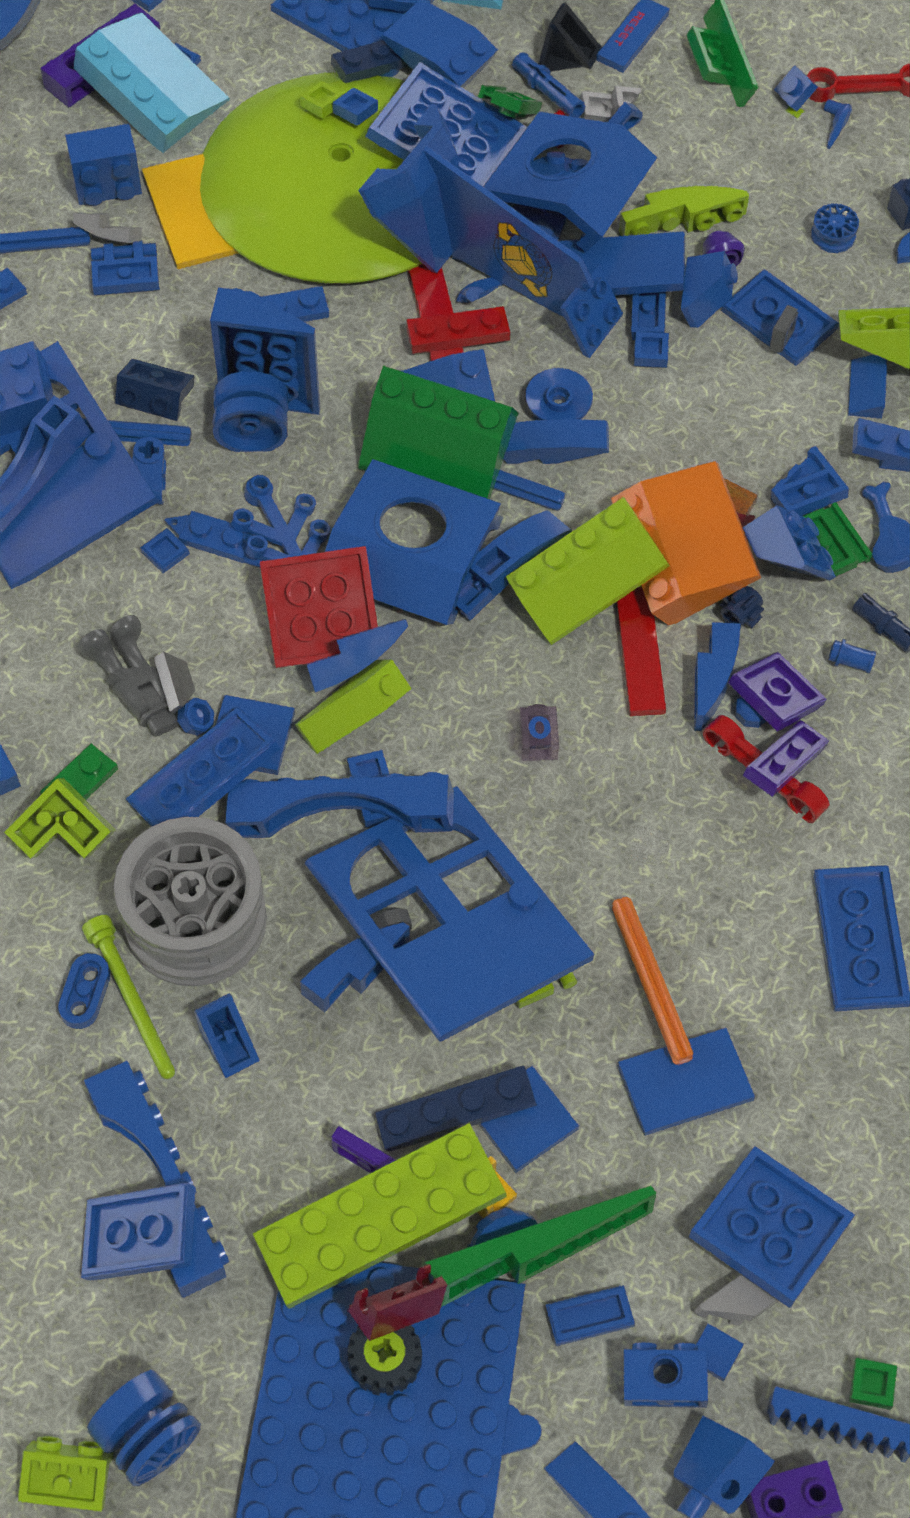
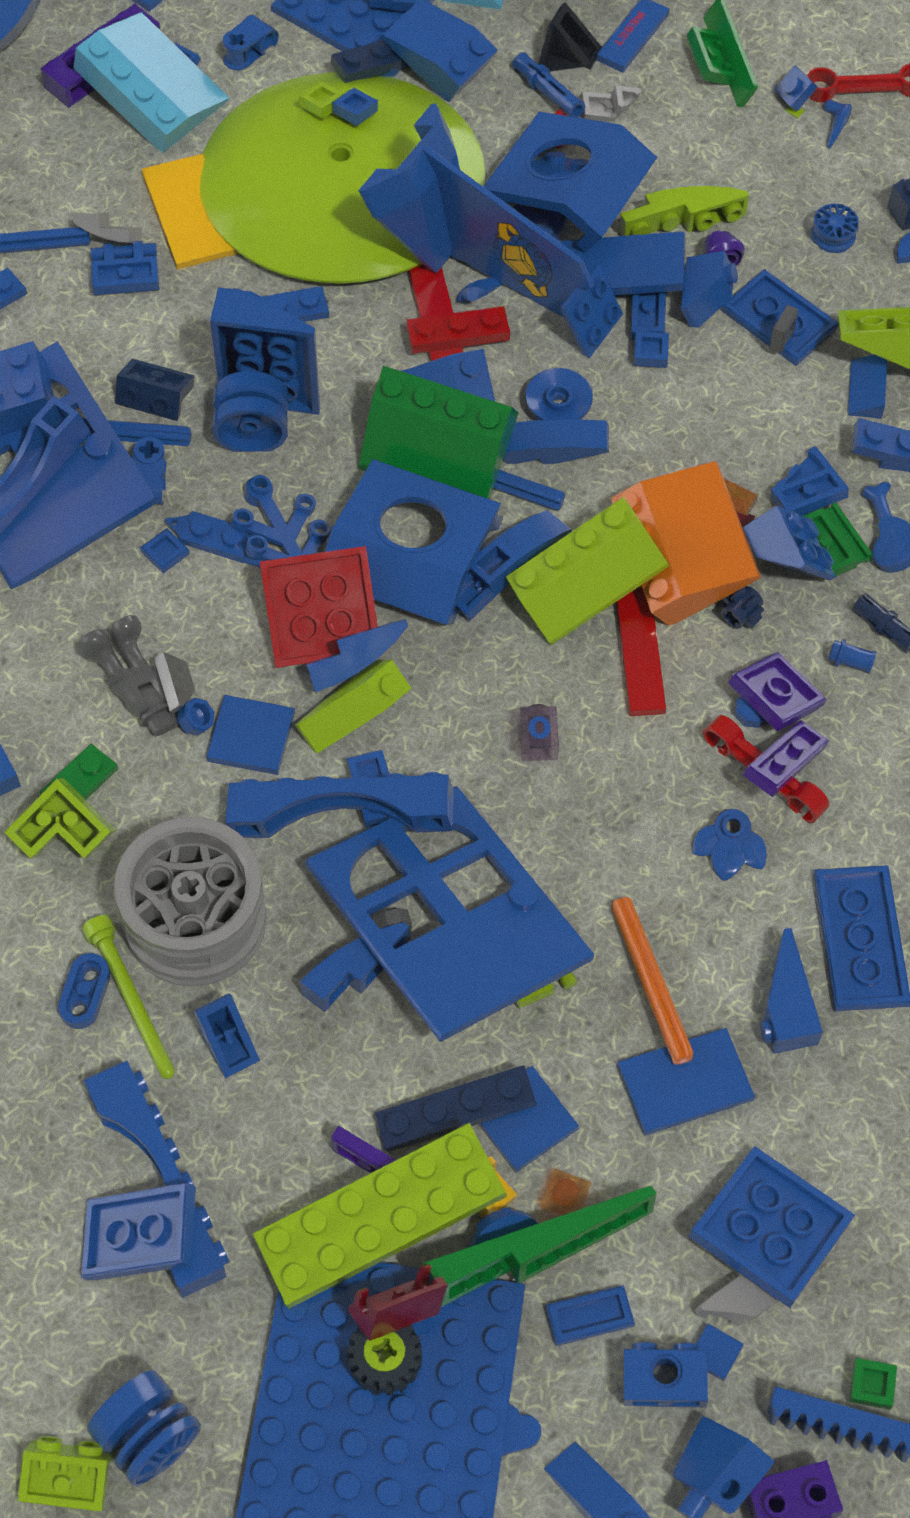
(104, 164): blue brick -> none
(205, 770): blue tile -> none
(248, 42): none -> blue piece
(477, 128): blue plate -> none
(510, 102): green plate -> none
(565, 1193): none -> clear orange plate
(627, 115): blue tile -> none
(714, 671): blue slope -> none
(730, 849): none -> blue plate
(790, 1010): none -> blue slope

